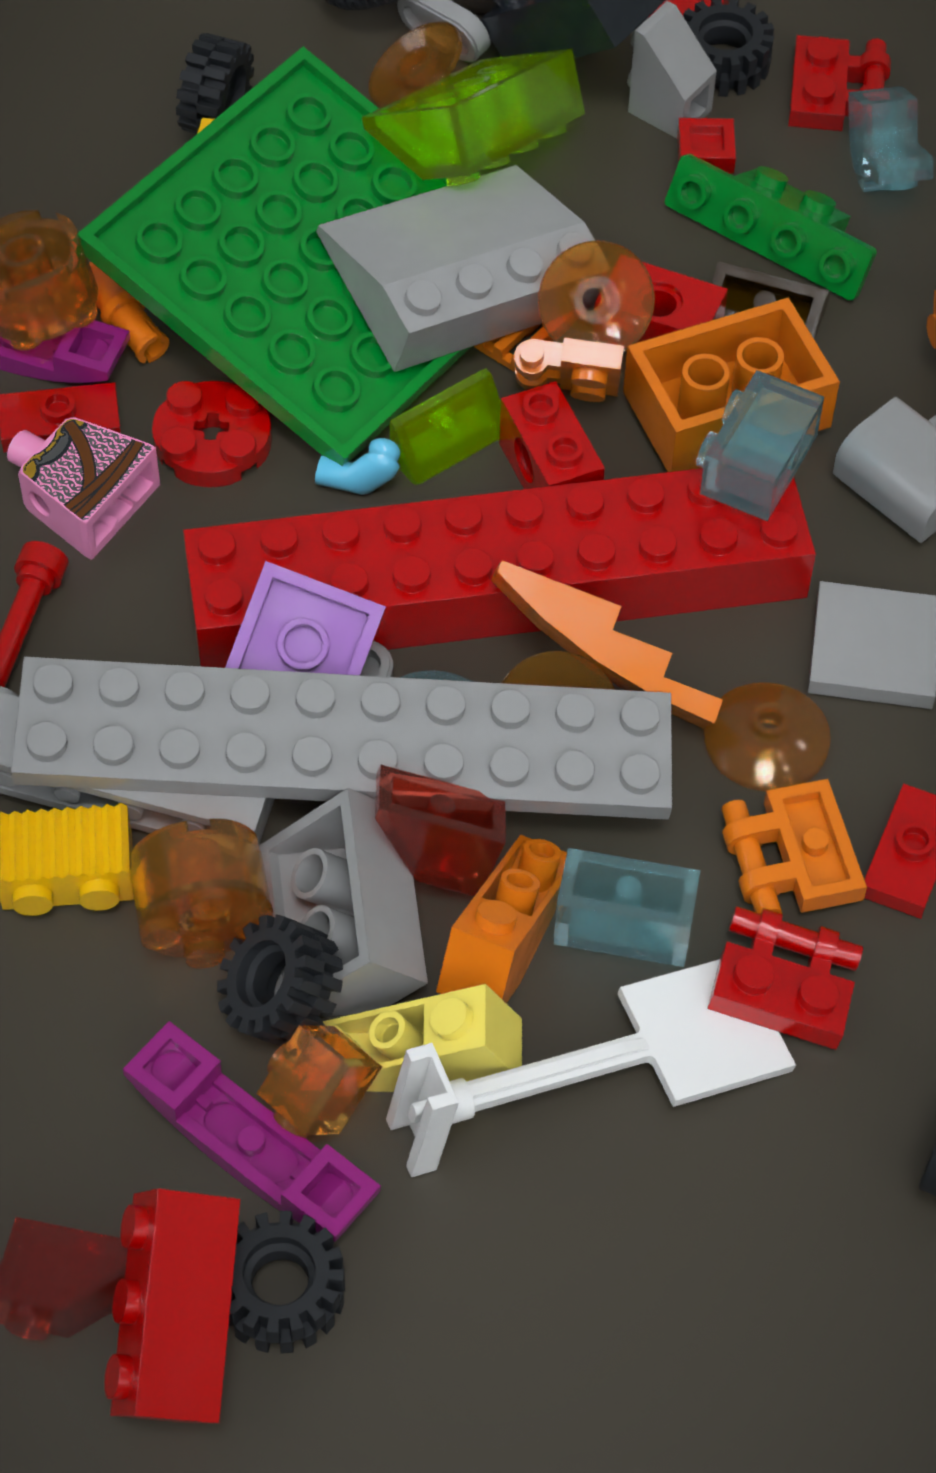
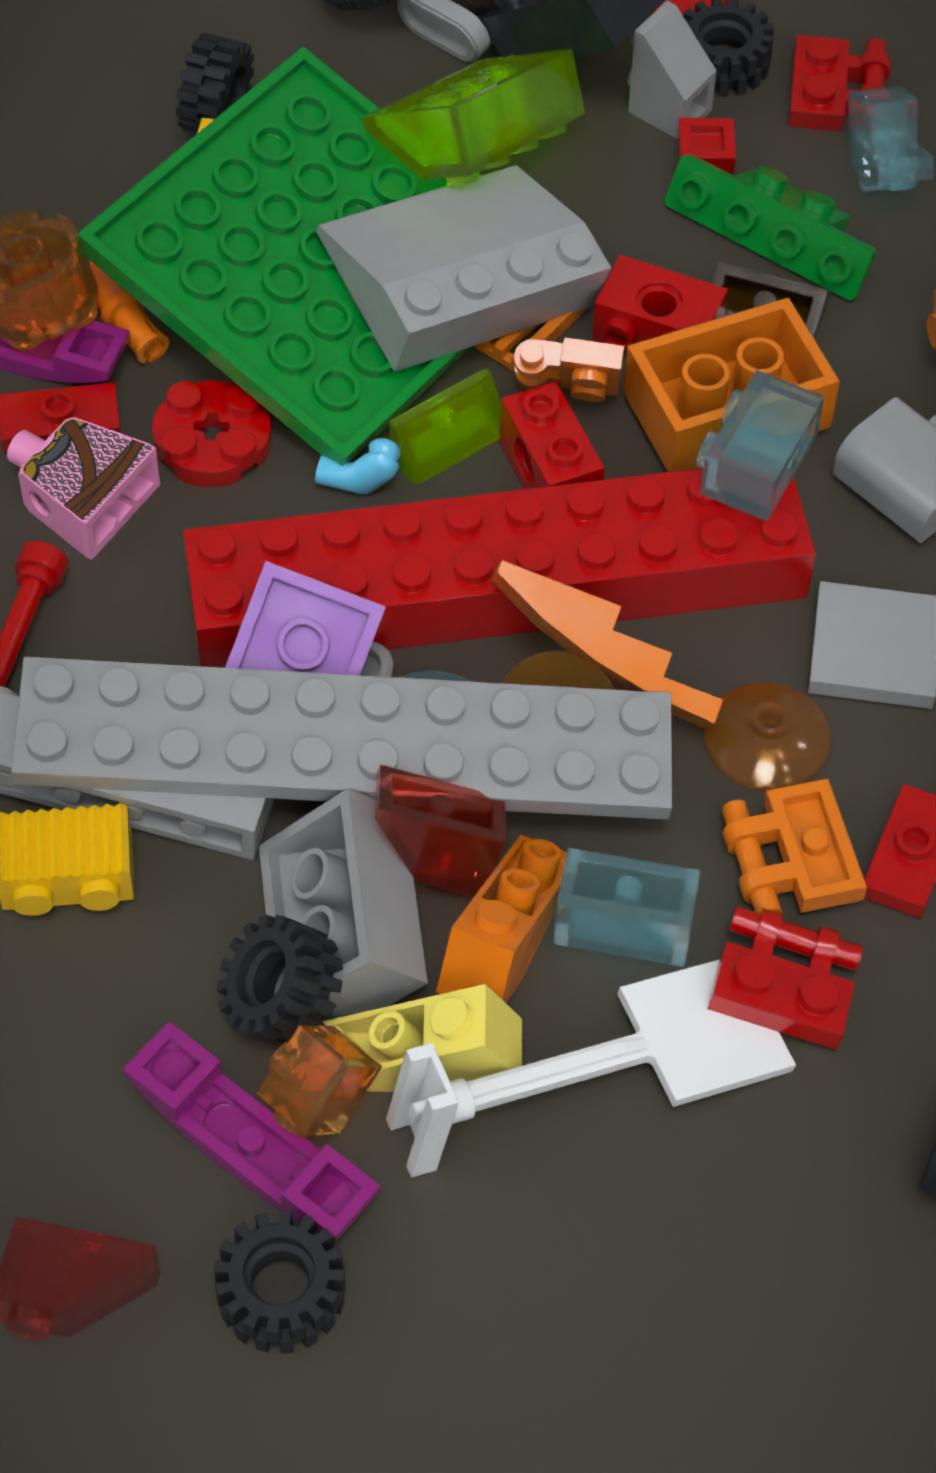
(173, 1307): red brick -> none
(198, 889): clear orange brick -> none
(415, 62): clear orange dish -> none
(624, 291): clear orange dish -> none

